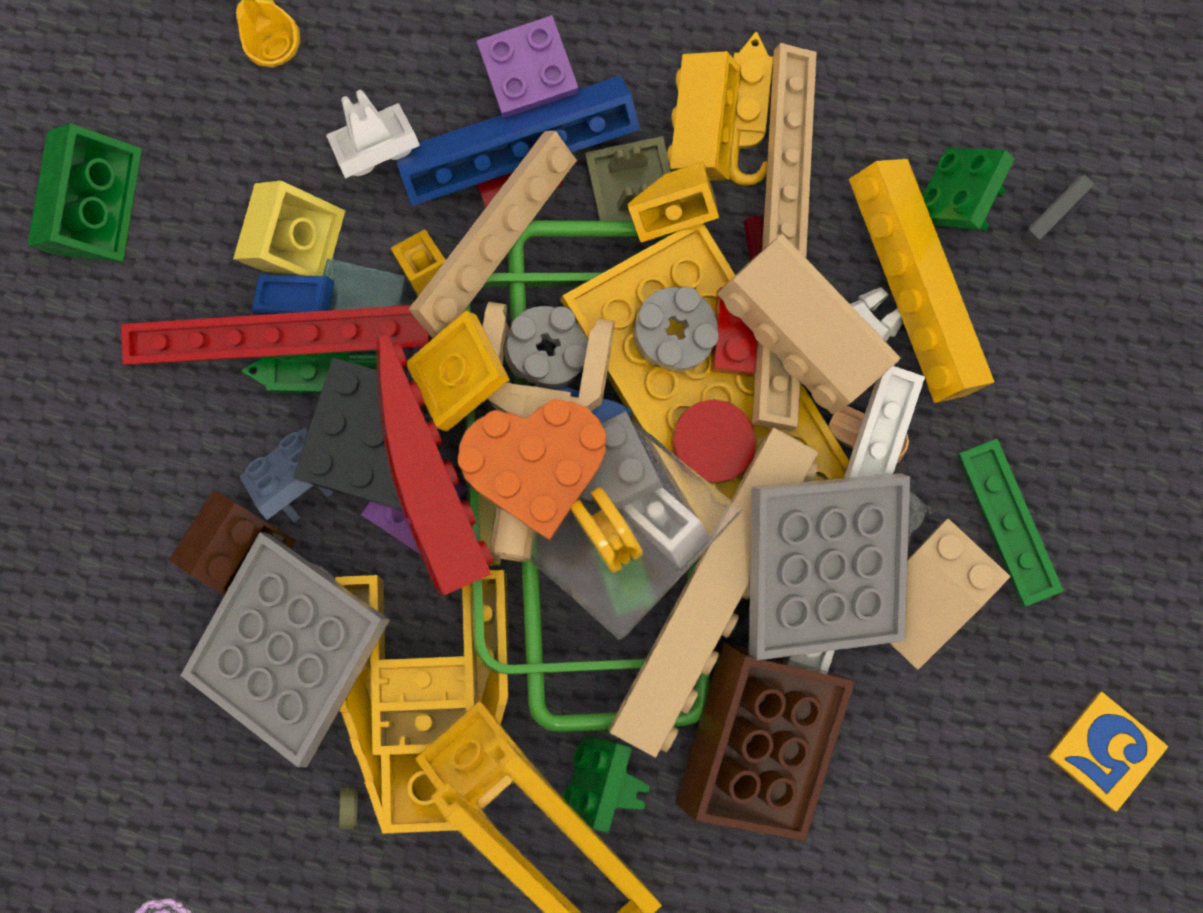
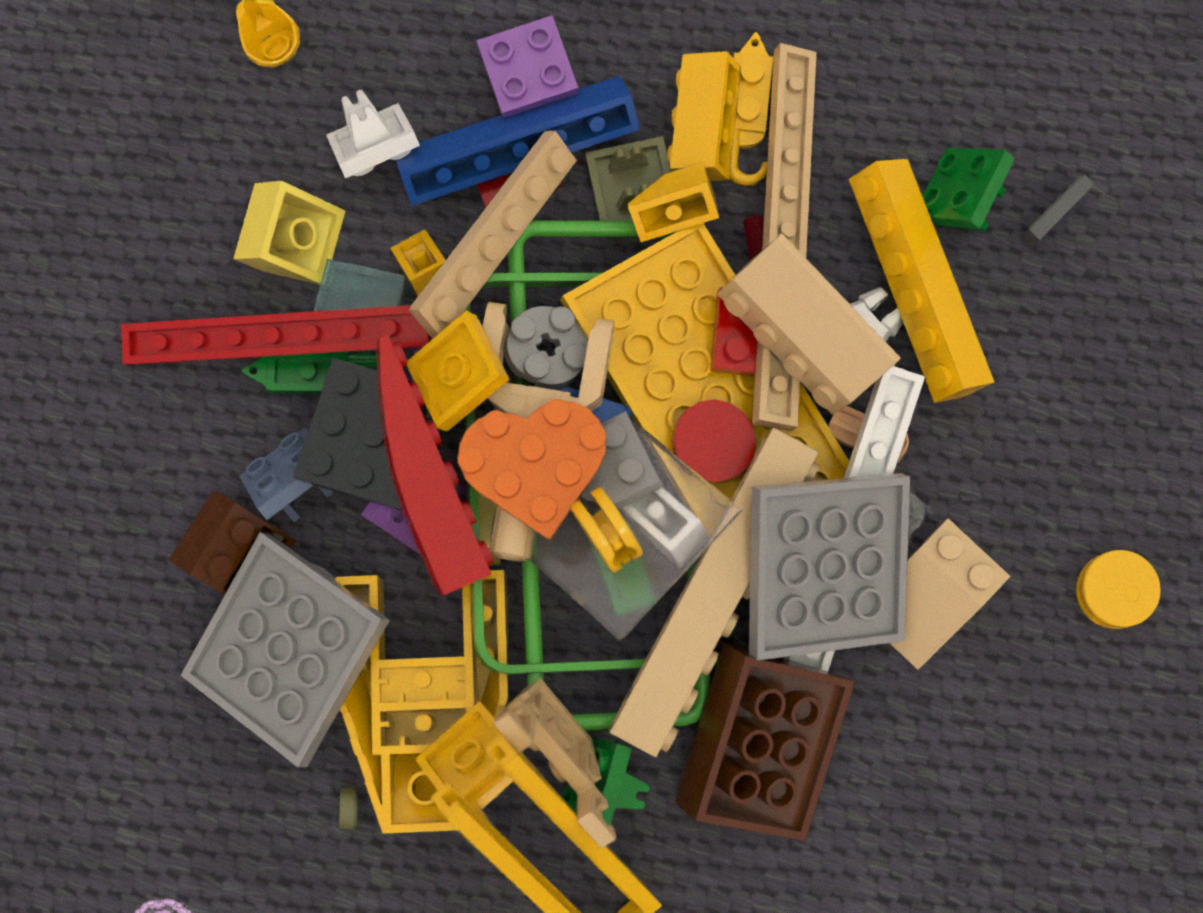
(84, 195): green slope -> none
(291, 294): blue tile -> none
(544, 724): none -> tan wing
(684, 307): light grey plate -> none
(1009, 523): green plate -> none
(1107, 751): tile -> none
(1118, 589): none -> yellow head

